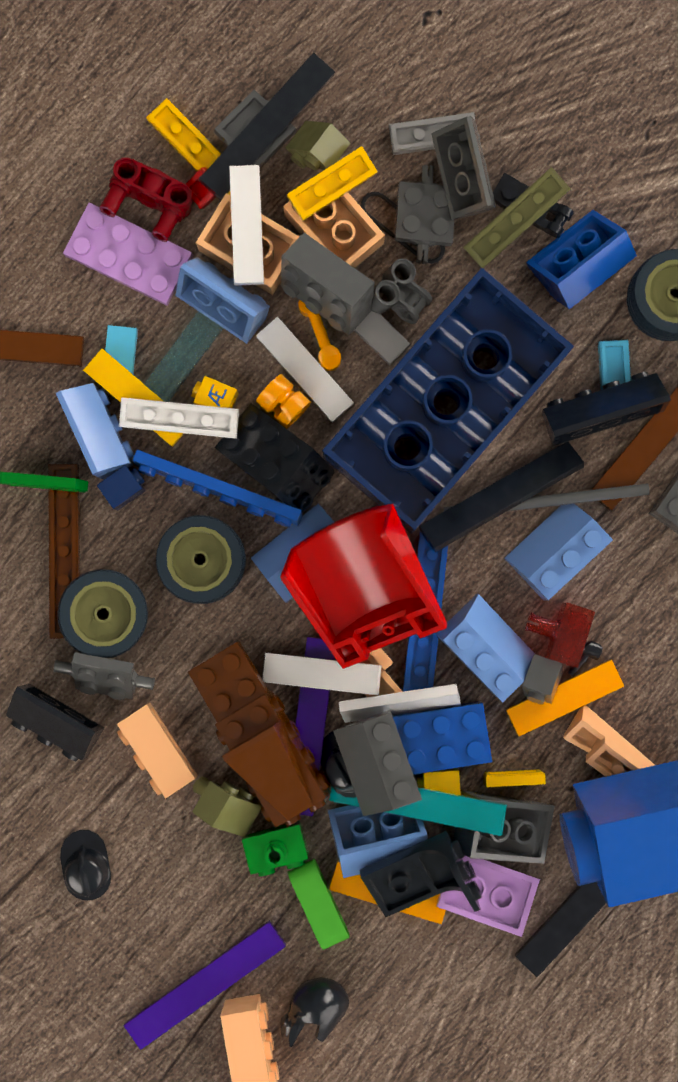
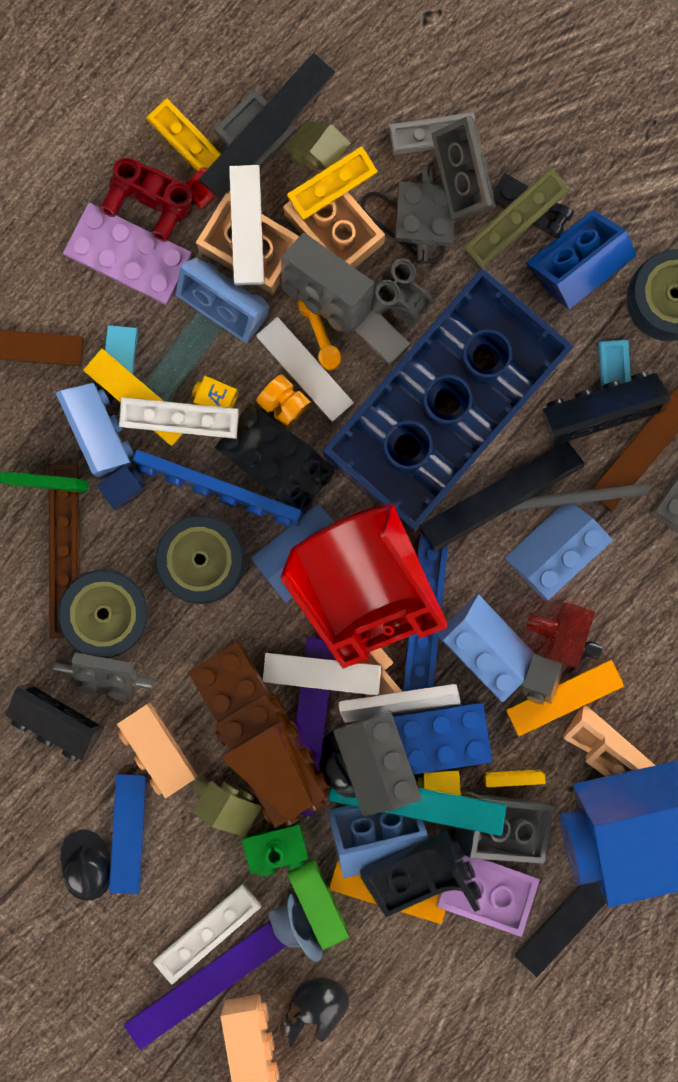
(128, 833): none -> blue tile
(207, 933): none -> white tile
(294, 929): none -> sand blue piece

